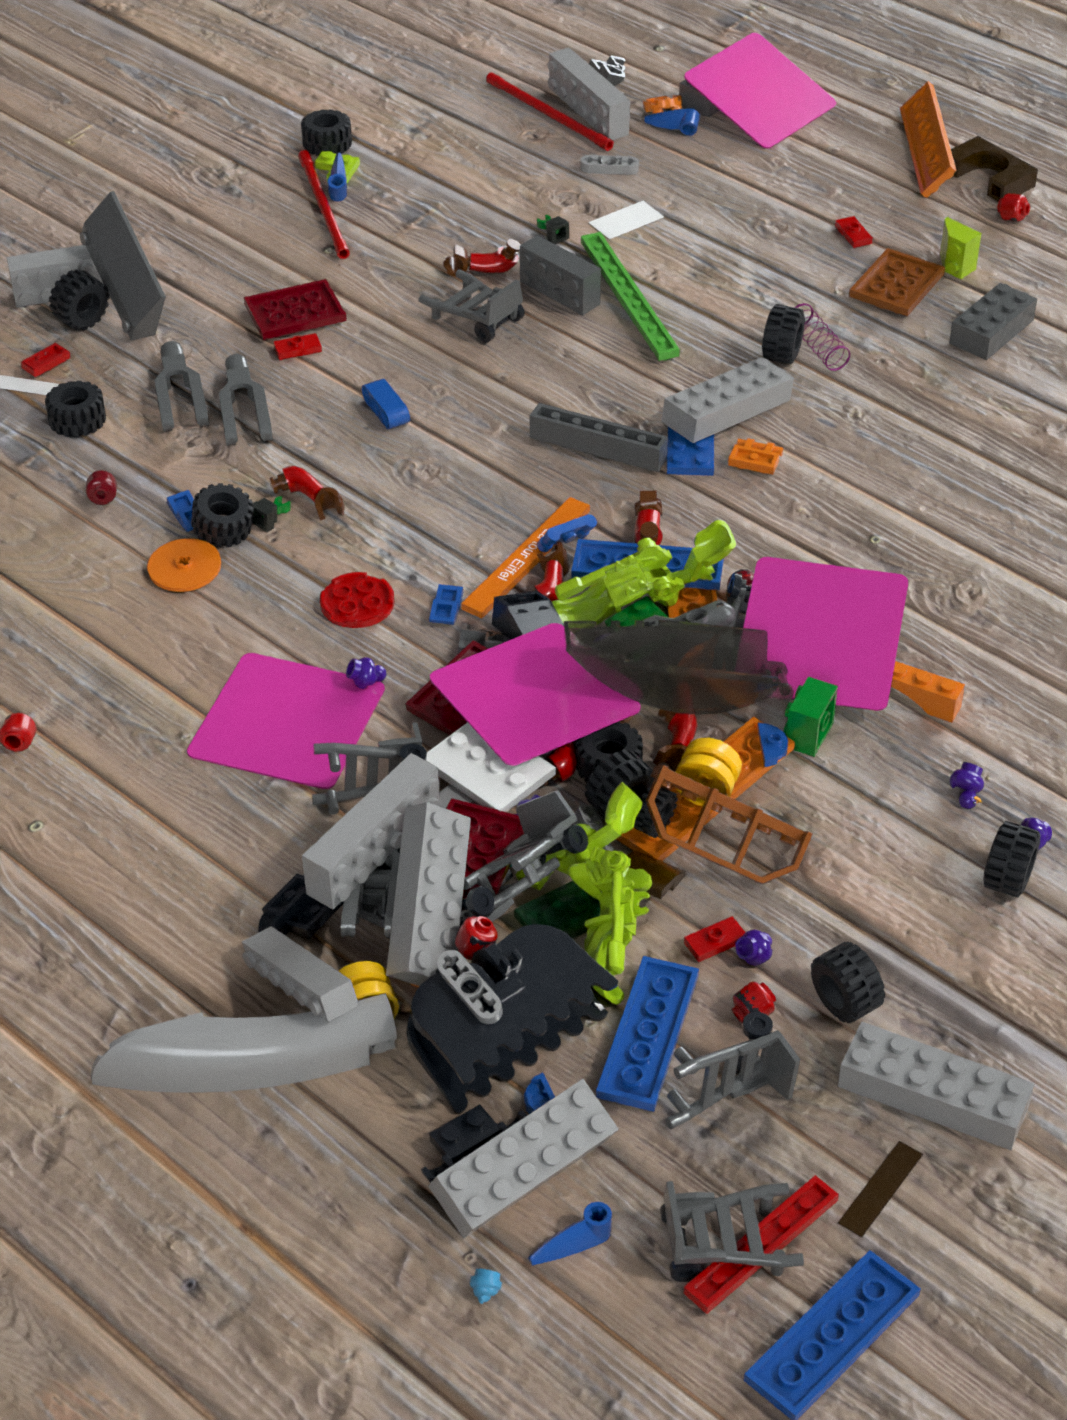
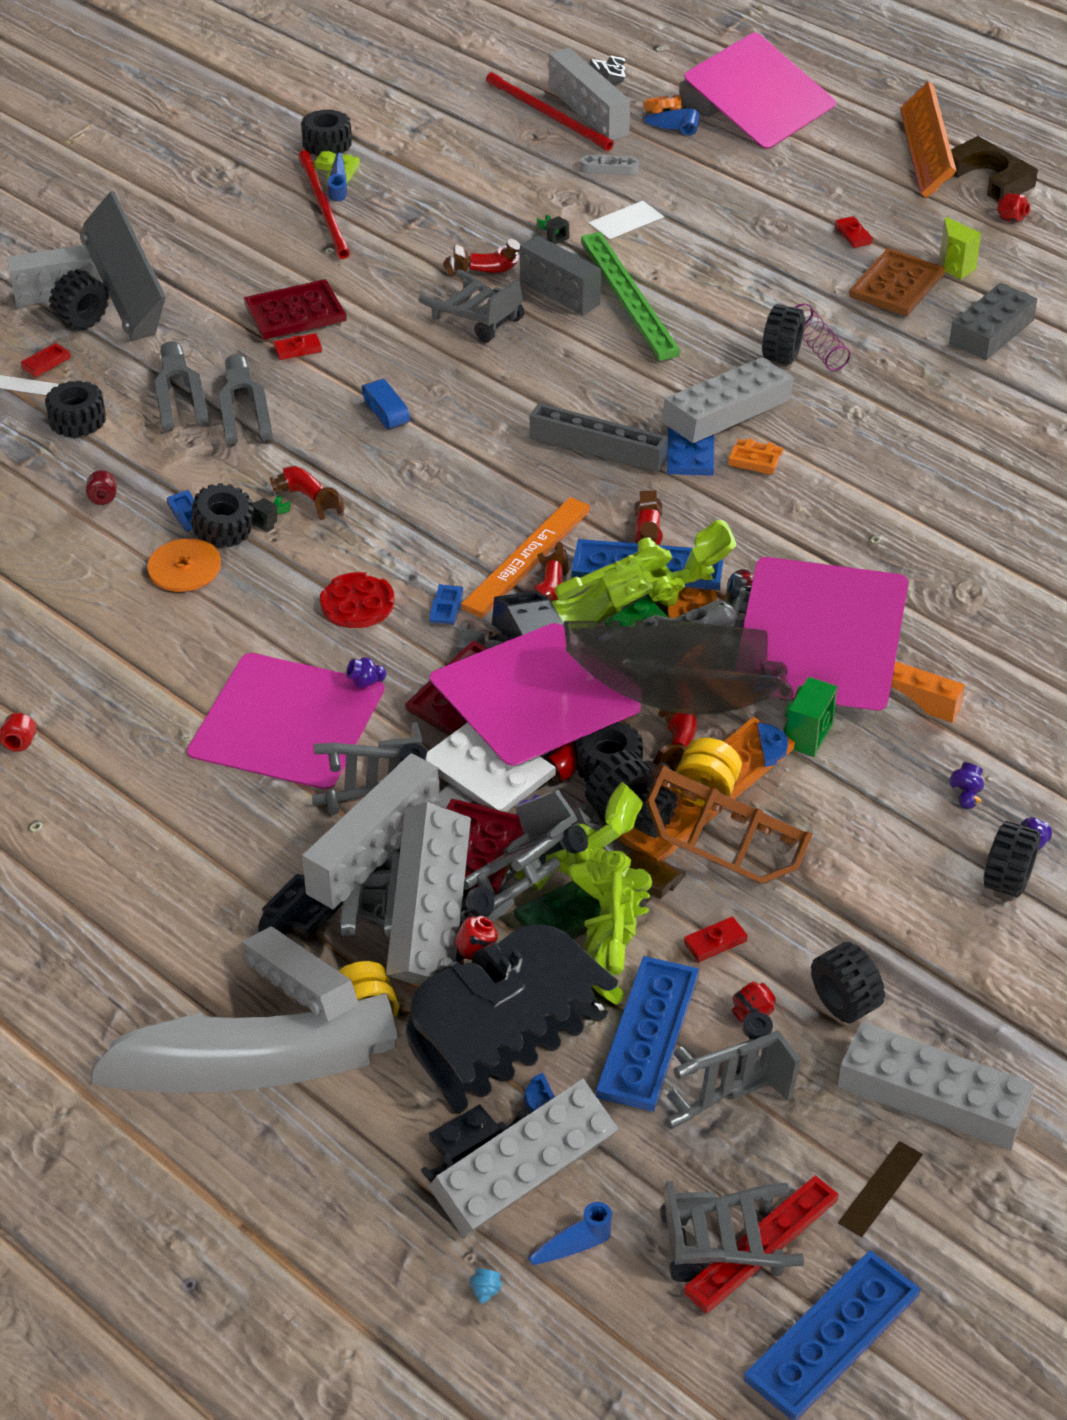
(483, 989): light grey beam -> none
(567, 532): blue plate -> none
(754, 947): dark purple animal -> none

